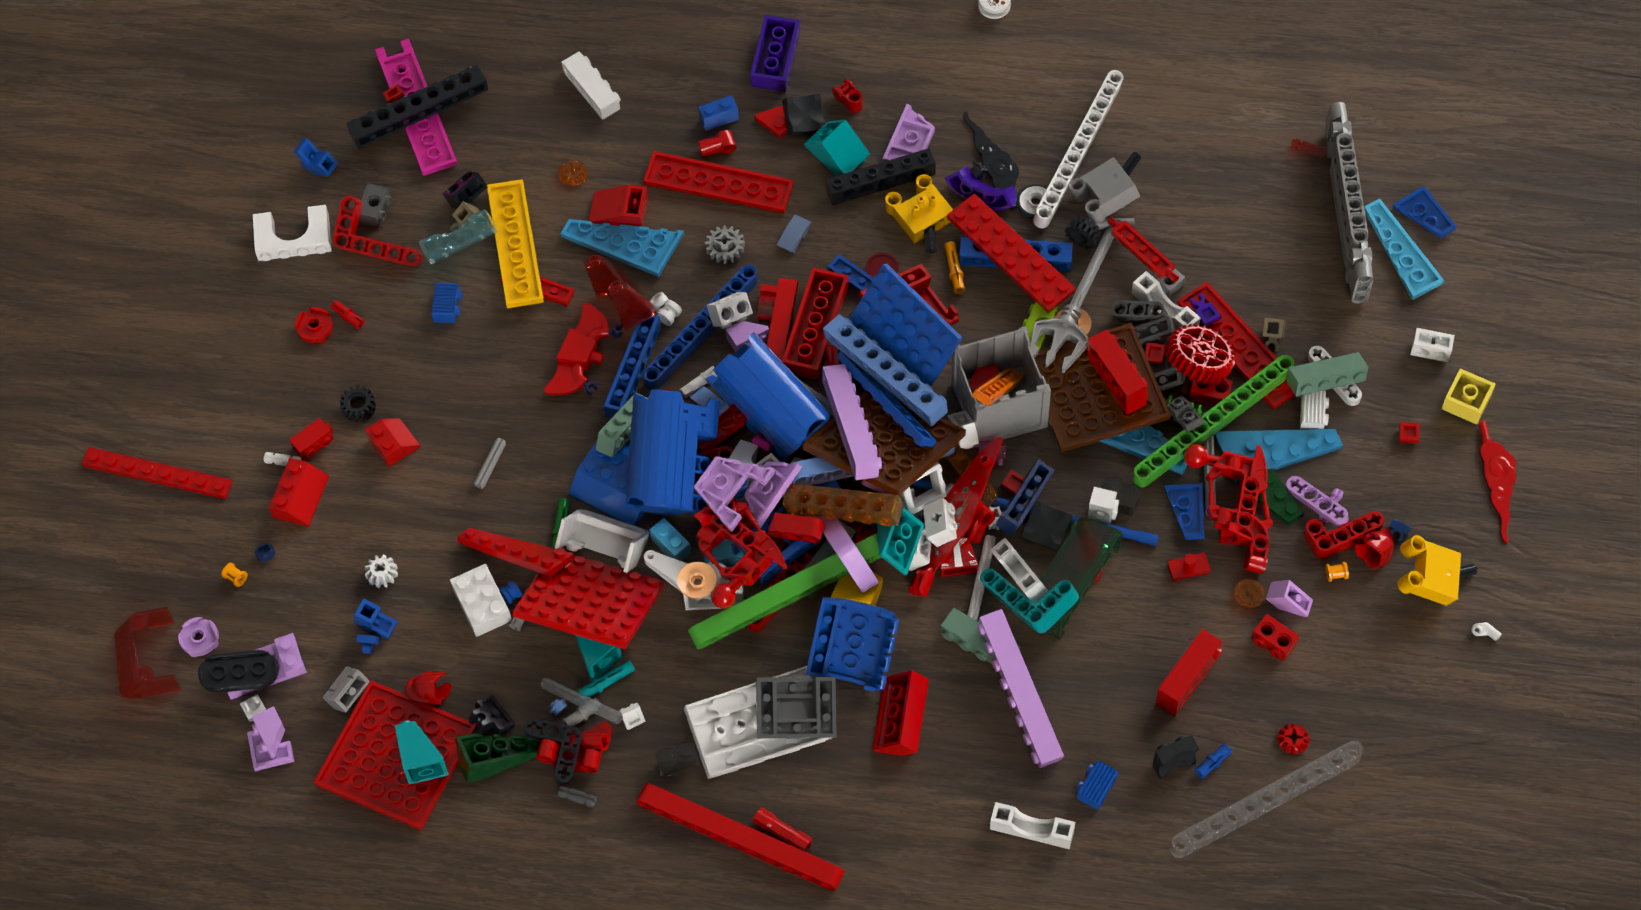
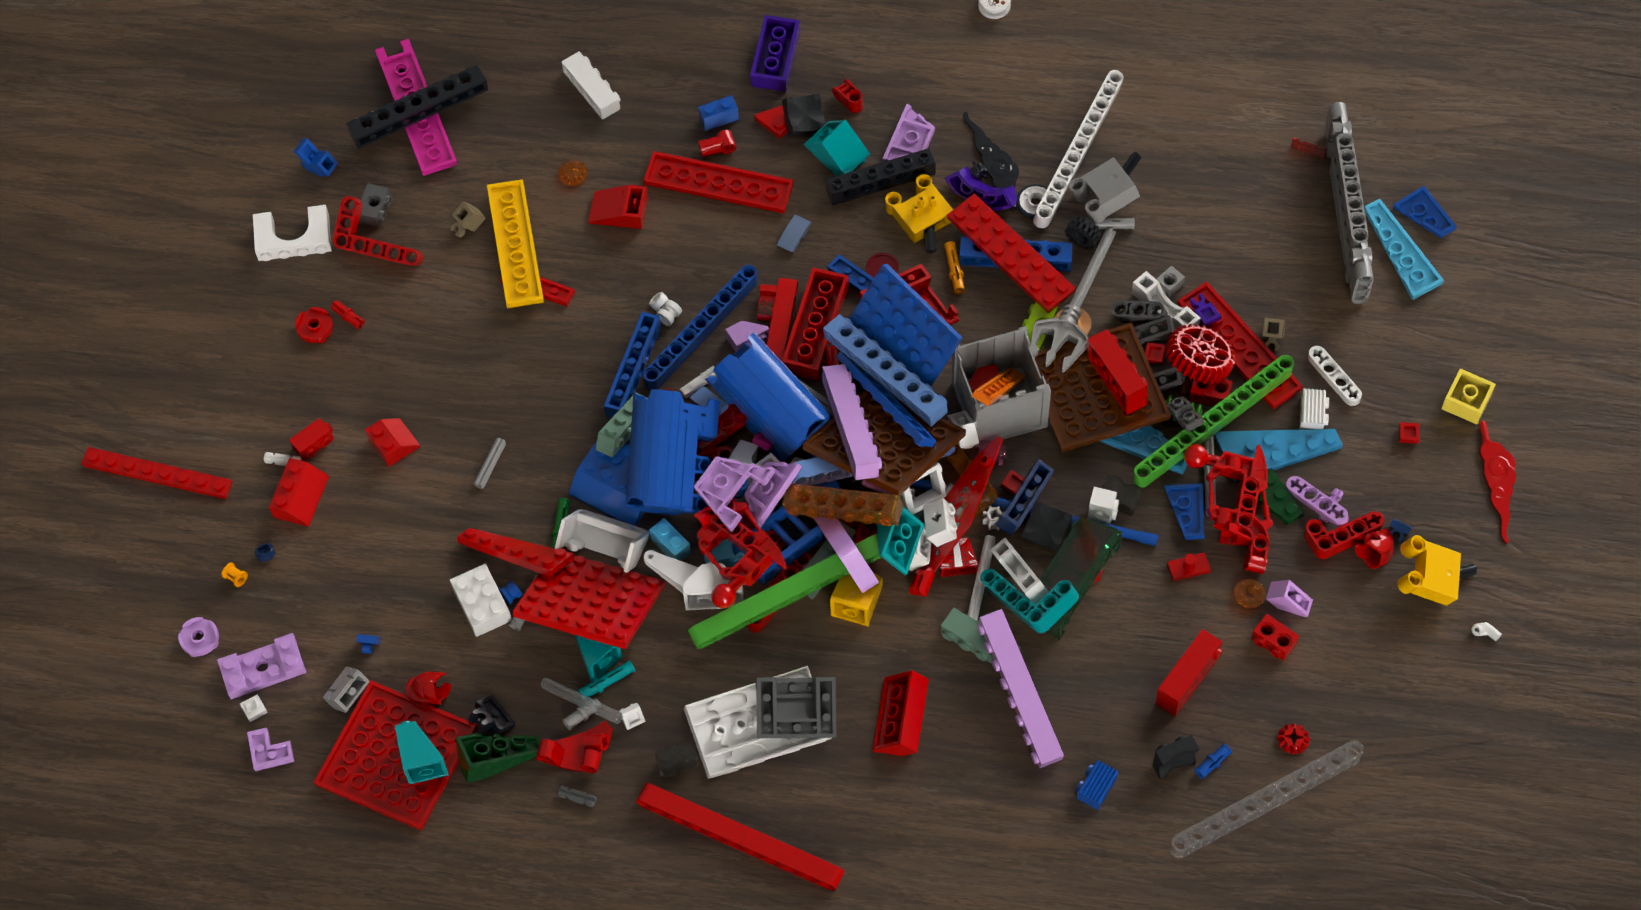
(139, 680): clear red windscreen -> none
(238, 671): black tile -> none
(270, 728): lavender slope -> none
(355, 394): black tyre -> none
(371, 620): blue brick -> none
(381, 571): white gear -> none
(393, 94): red plate -> none
(443, 245): clear light blue arch -> none
(445, 302): blue brick -> none
(465, 189): black brick -> none
(558, 706): medium blue plate -> none
(561, 739): black beam -> none
(579, 352): red torso -> none
(628, 298): clear red windscreen -> none
(629, 244): dark azure wing -> none
(696, 572): light nougat dish -> none
(724, 244): light grey gear -> none
(729, 307): white brick -> none
(771, 823): red axle -> none
(796, 527): red beam -> none
(853, 642): blue slope -> none
(982, 519): red piece -> none
(1049, 831): white arch -> none
(1143, 249): red plate -> none
(1327, 374): sand green brick -> none
(1336, 571): light orange bush -> none
(1432, 345): white brick -> none

